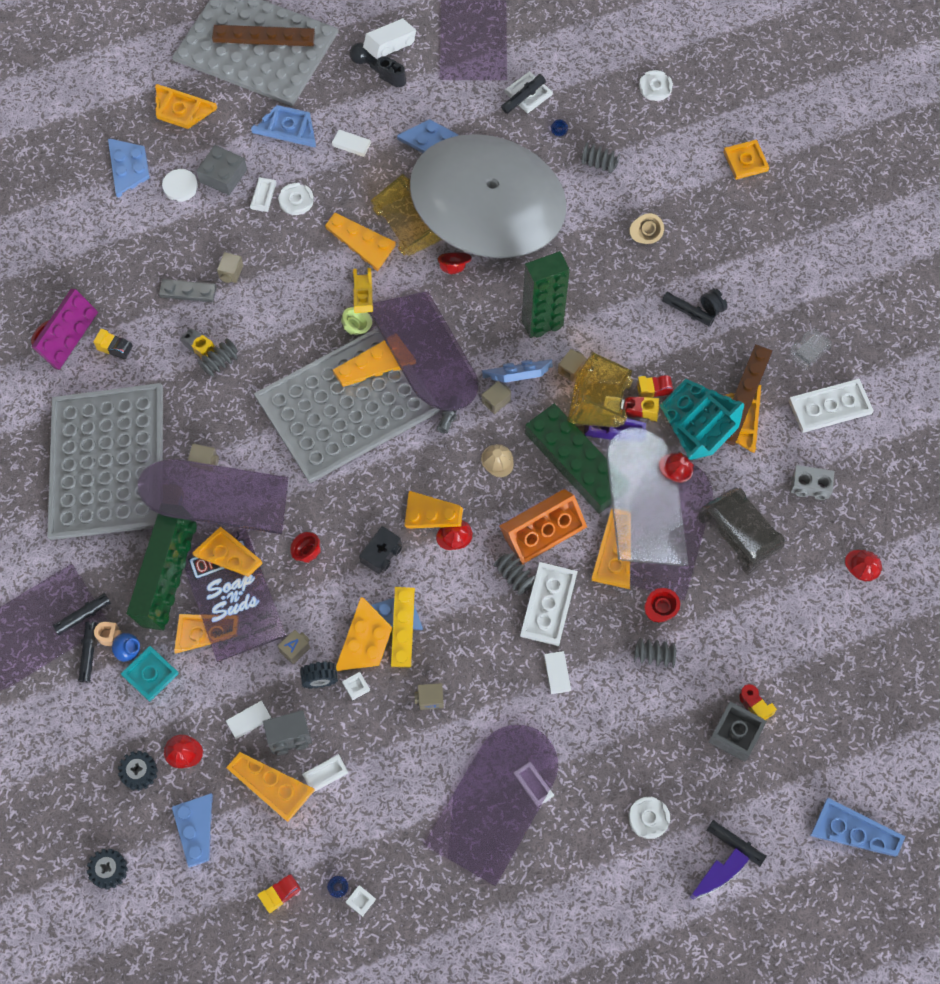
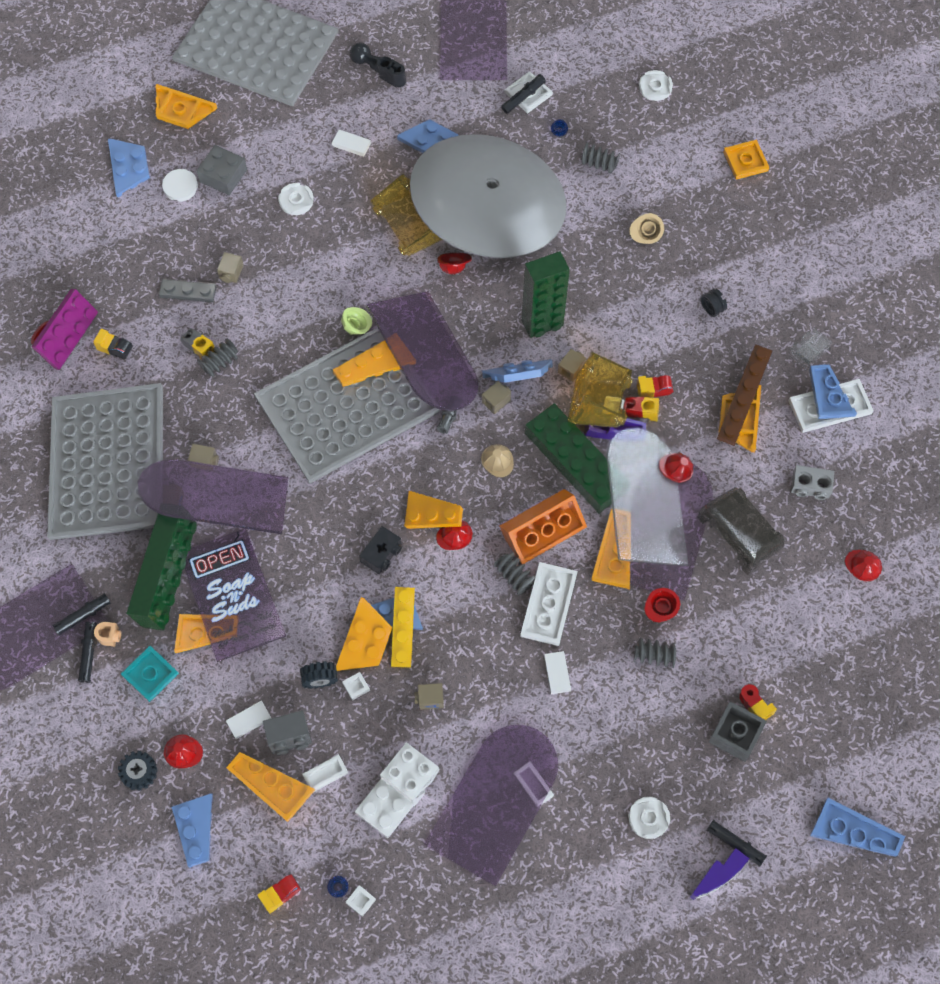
(113, 873): black wheel -> none
(125, 647): blue piece -> none
(228, 553): light orange wing -> none
(263, 35): reddish brown plate -> none
(263, 194): white tile -> none
(287, 125): medium blue wing -> none
(294, 646): dark tan brick -> none
(305, 547): red piece -> none
(363, 292): yellow piece -> none
(365, 242): light orange wing -> none
(389, 38): white brick -> none
(398, 790): none -> white piece
(685, 307): black pin -> none
(701, 418): teal wedge -> none
(828, 395): none -> medium blue wing

